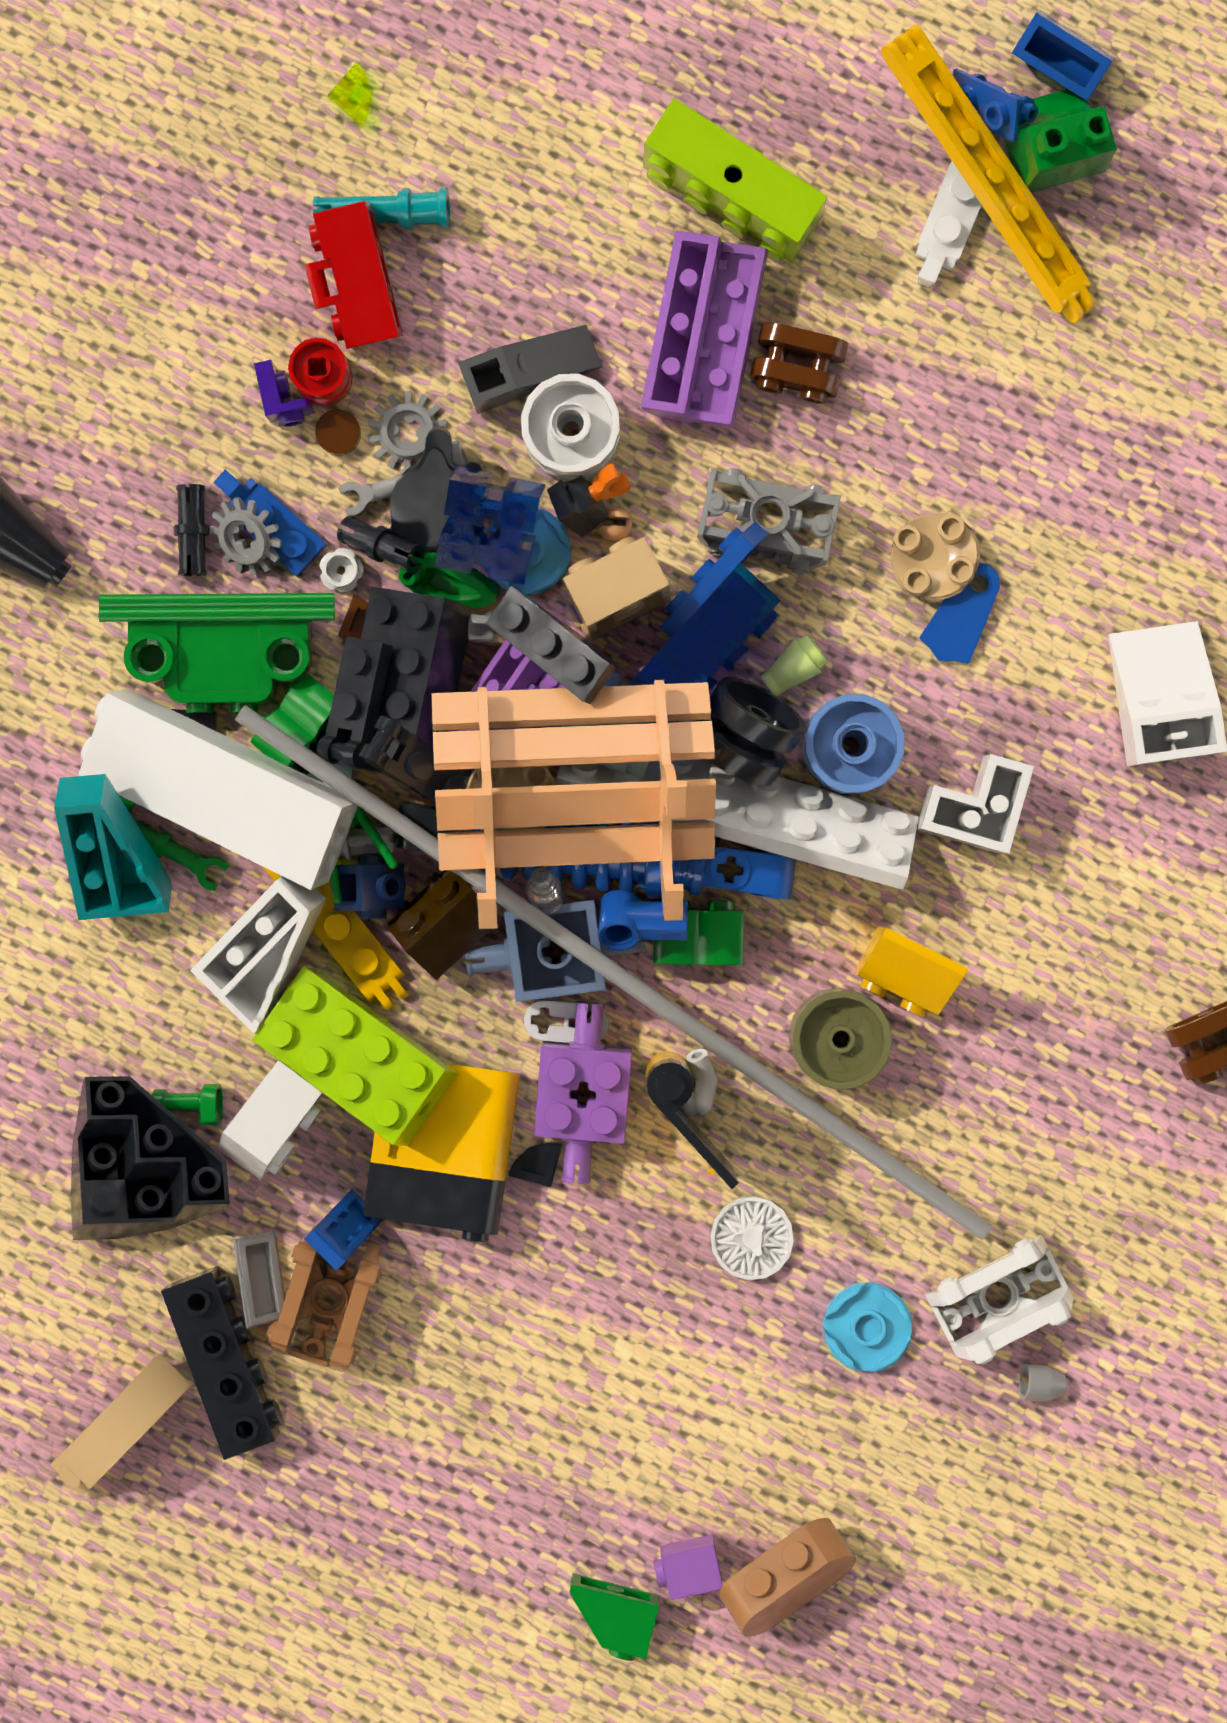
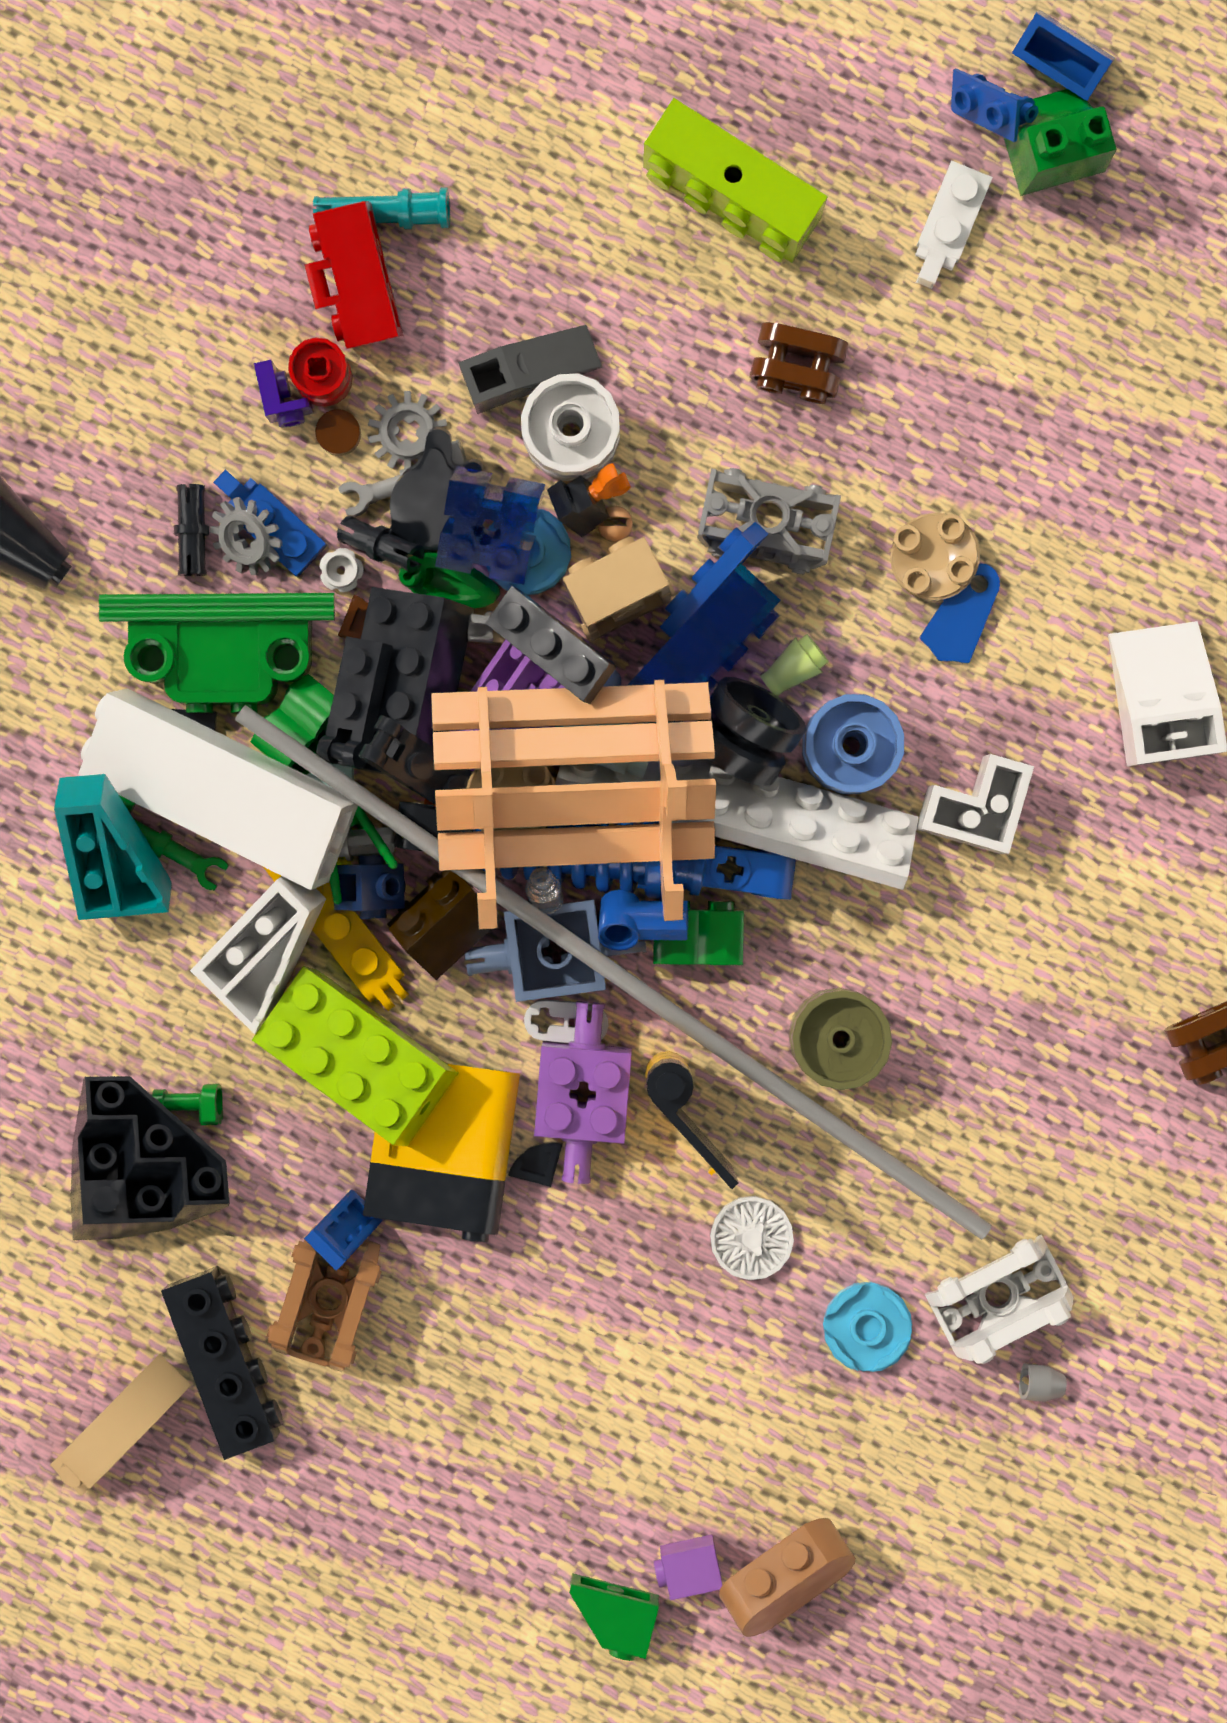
(259, 1278): light grey tile -> none
(264, 1125): white brick -> none
(353, 95): clear neon green tile -> none
(704, 330): medium lavender brick -> none
(705, 1083): white arm -> none
(909, 971): yellow slope -> none
(989, 173): yellow hinge -> none

